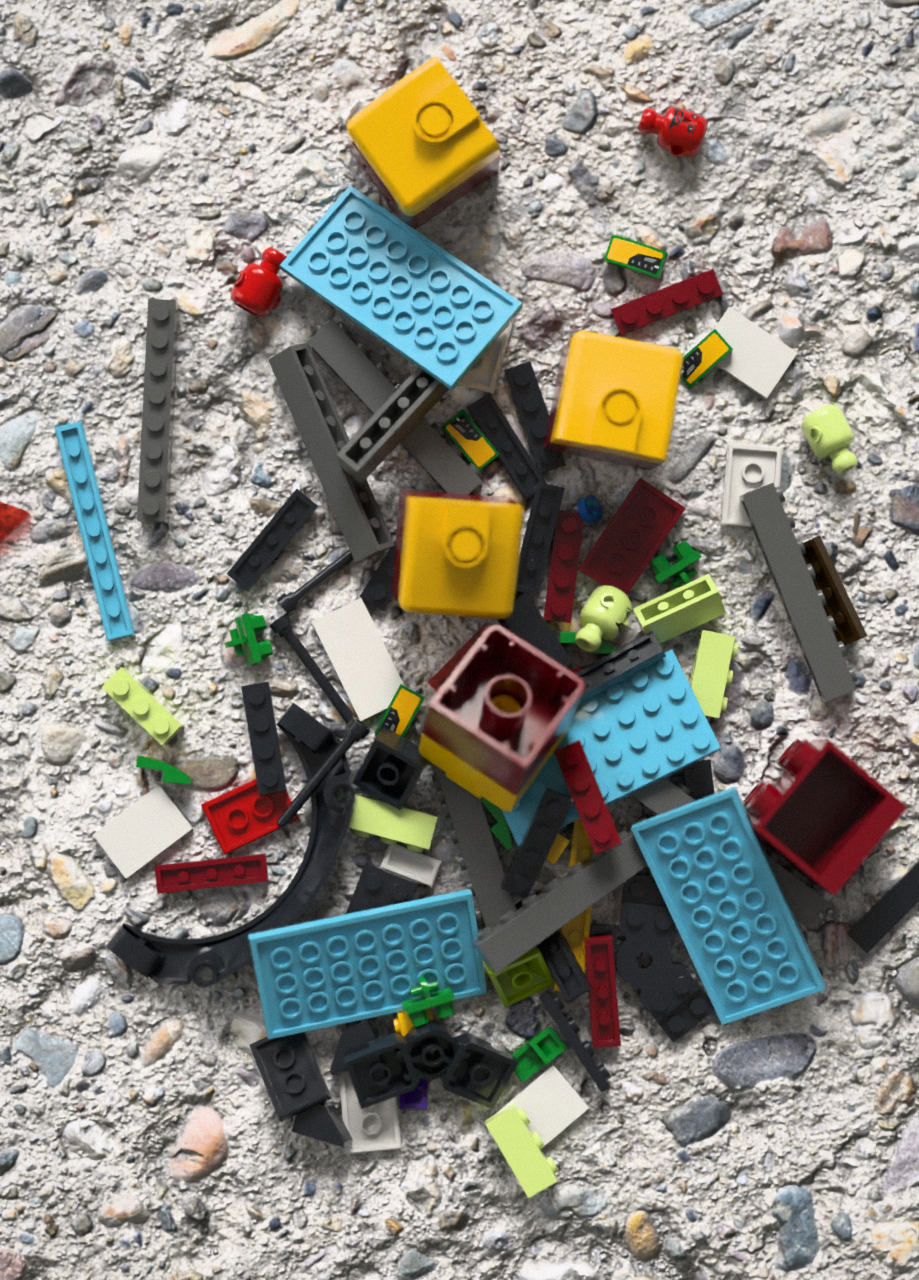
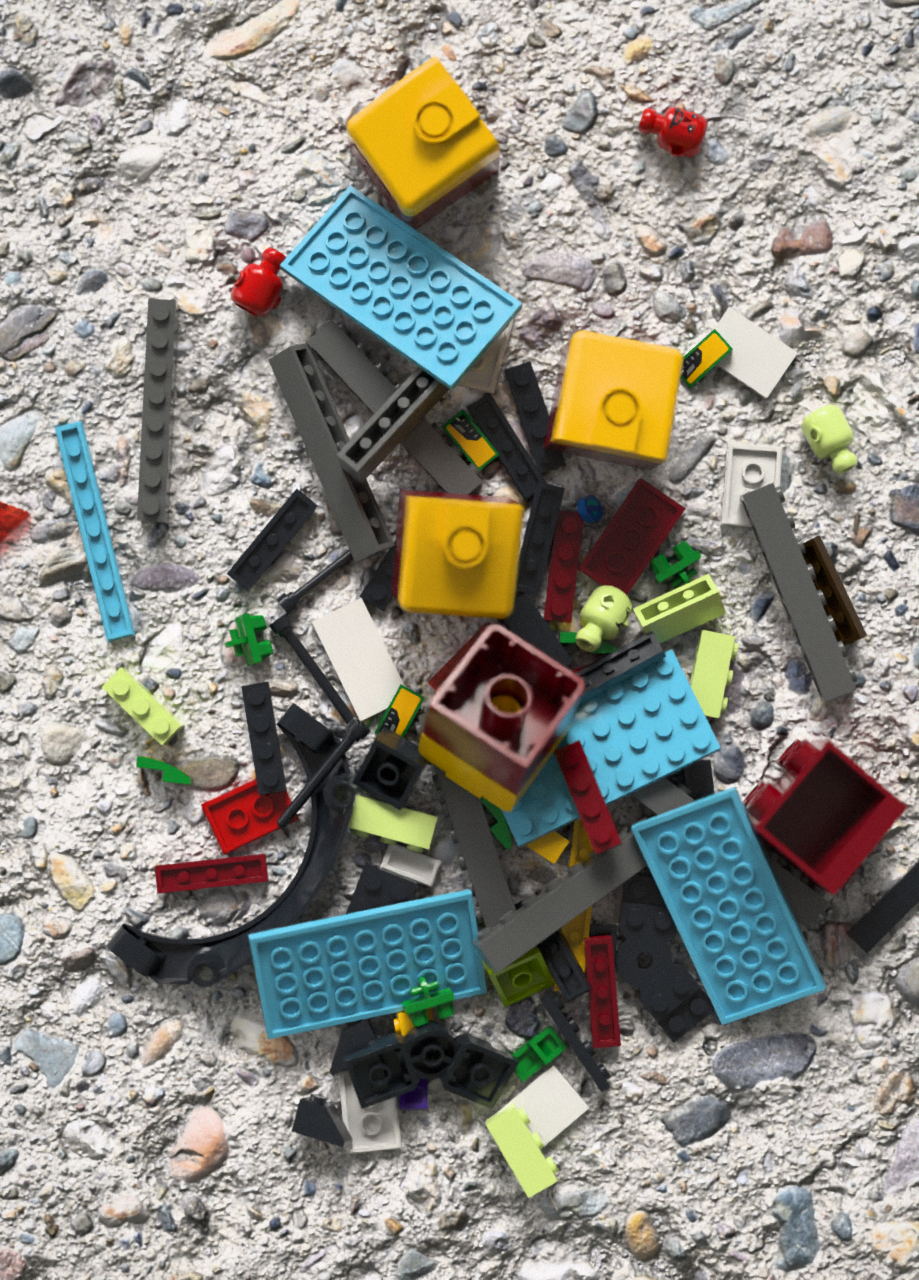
(143, 831): white tile -> none
(290, 1074): black tile -> none
(537, 843): black plate -> none
(635, 256): slope -> none
(666, 302): dark red plate -> none

